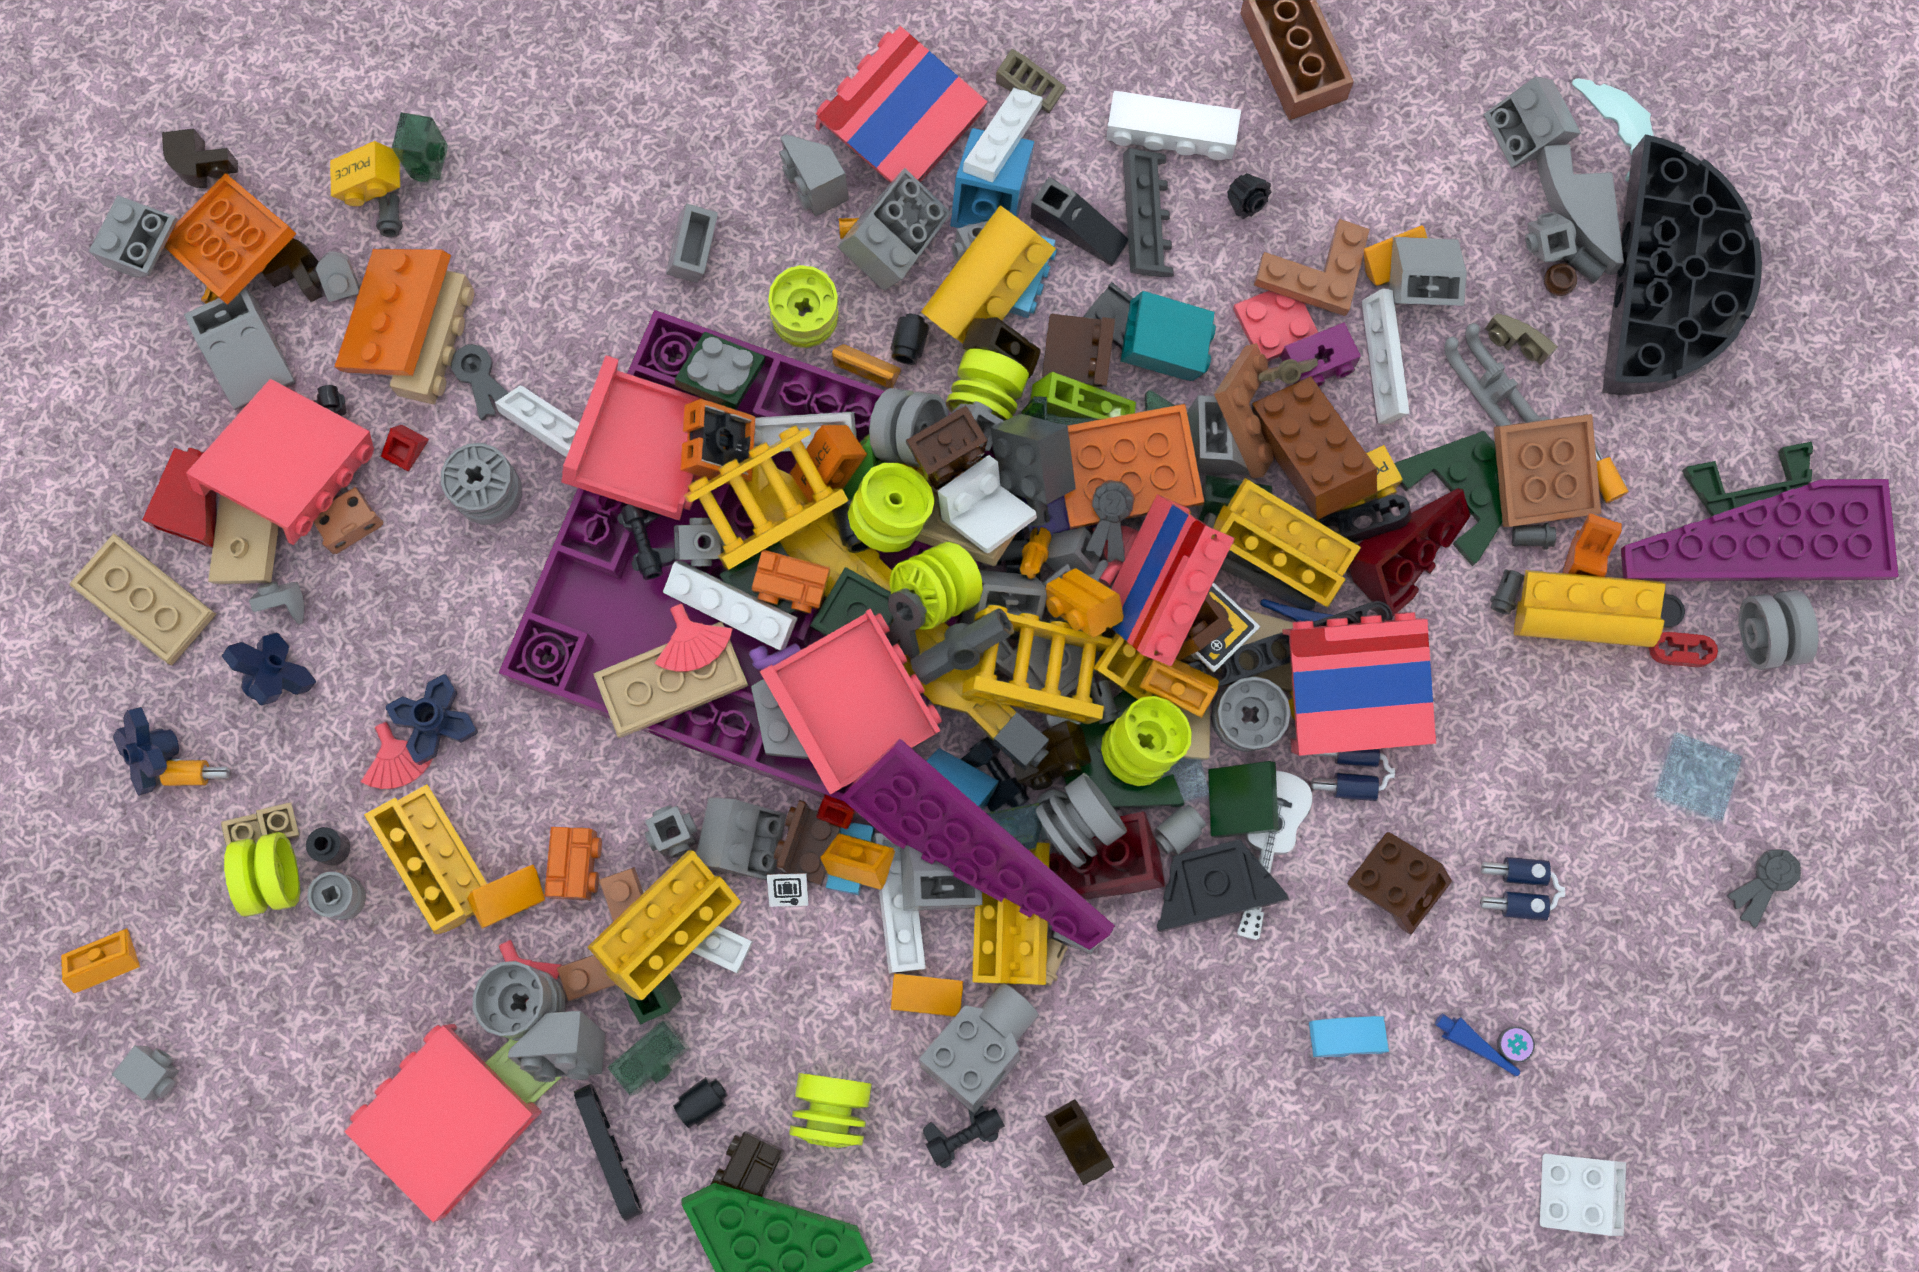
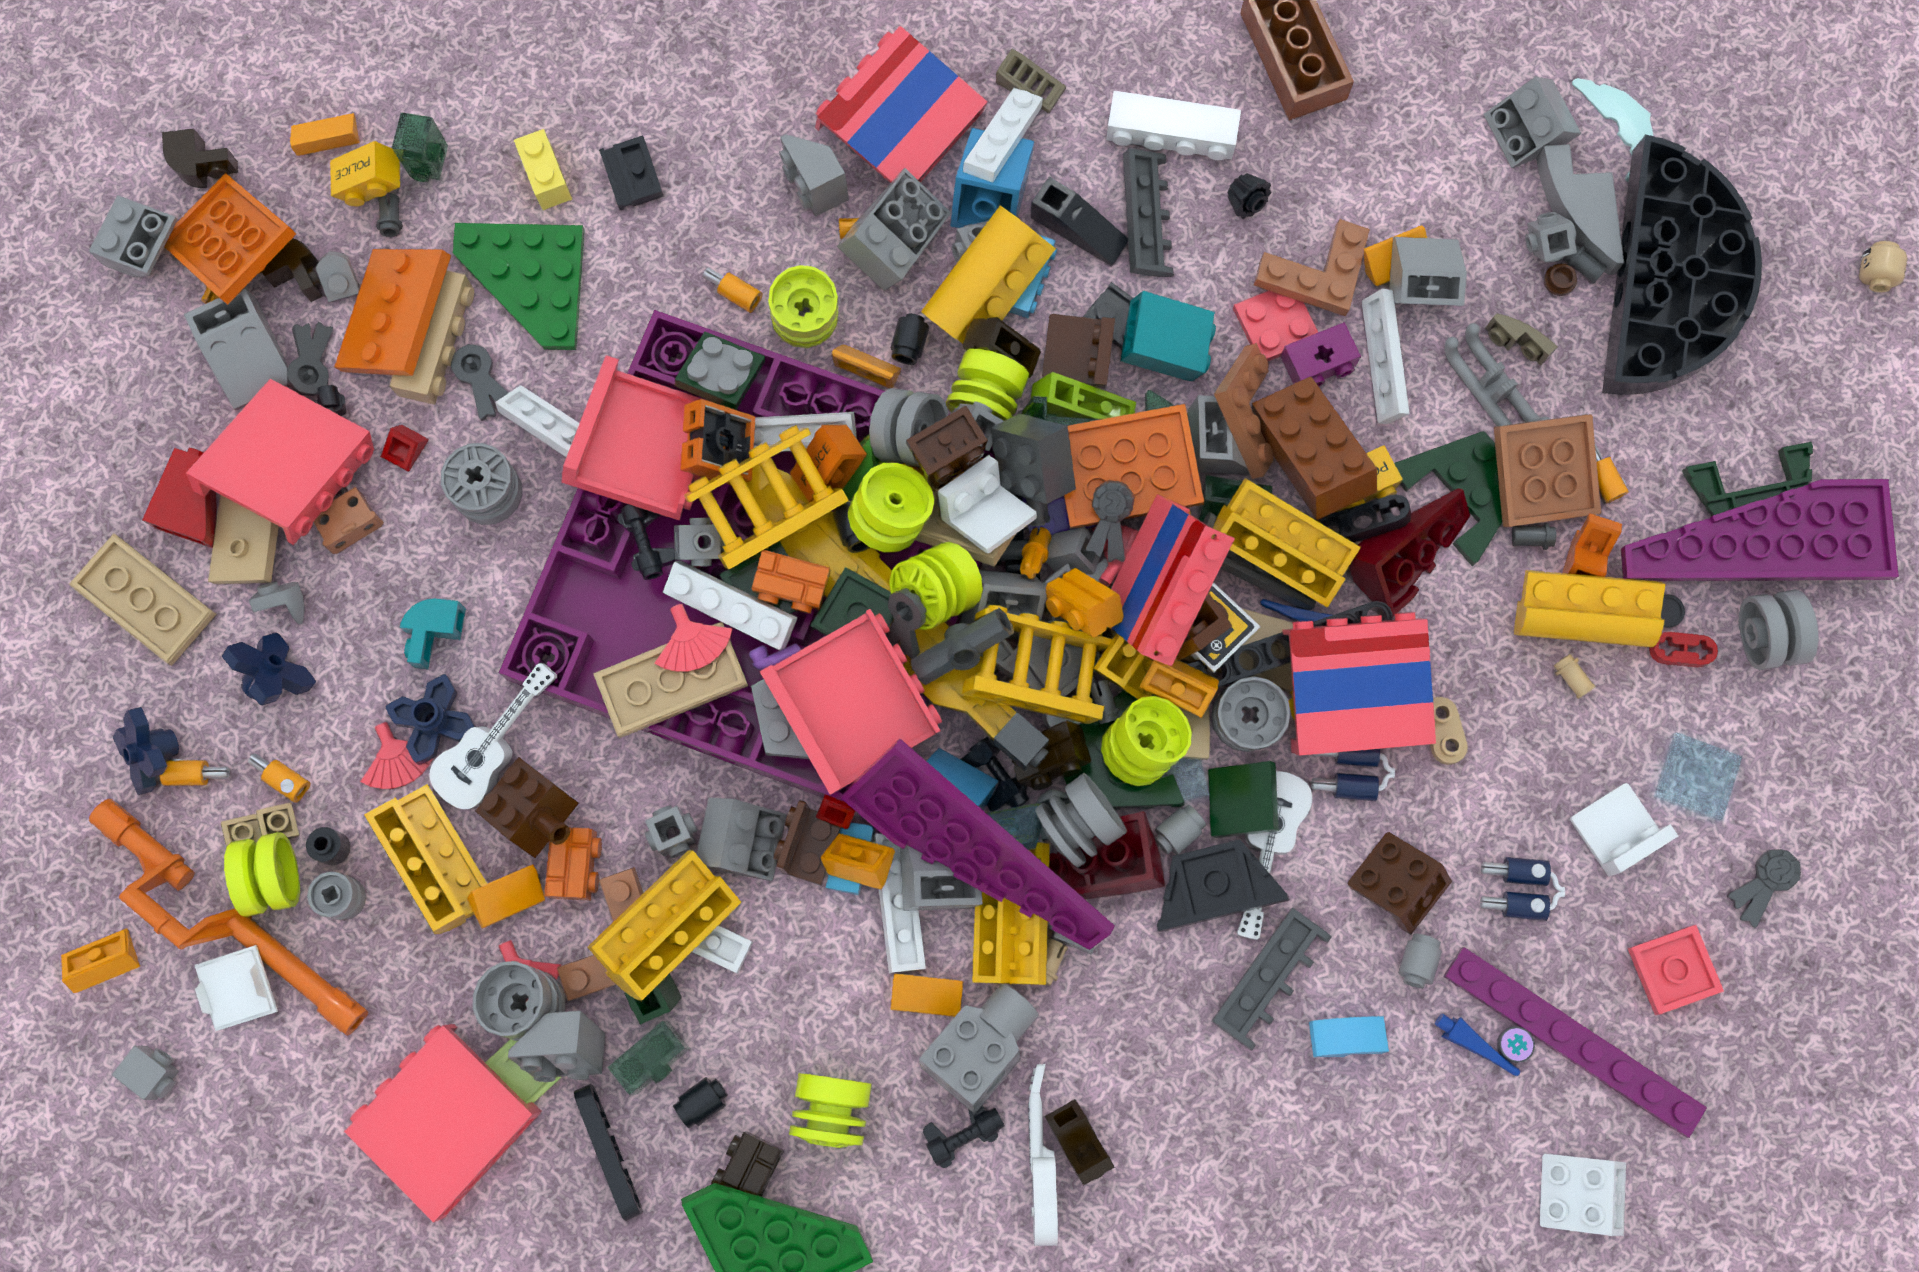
(163, 866): none -> orange piece
(234, 988): none -> white piece
(281, 778): none -> light orange piece
(307, 371): none -> dark grey piece
(324, 134): none -> light orange slope
(428, 620): none -> teal brick
(473, 766): none -> white piece
(528, 808): none -> reddish brown brick
(530, 273): none -> green plate
(543, 169): none -> light yellow brick
(631, 173): none -> black plate
(691, 243): light grey piece -> none
(735, 289): none -> light orange piece
(787, 889): white sticker -> none
(1042, 1169): none -> white piece
(1267, 976): none -> dark grey hinge
(1288, 371): dark tan piece -> none
(1420, 960): none -> light grey brick
(1448, 730): none -> tan plate
(1507, 592): dark grey pin -> none
(1574, 675): none -> tan pin
(1575, 1042): none -> magenta plate
(1620, 830): none -> white bracket
(1675, 970): none -> coral plate
(1883, 266): none -> tan head

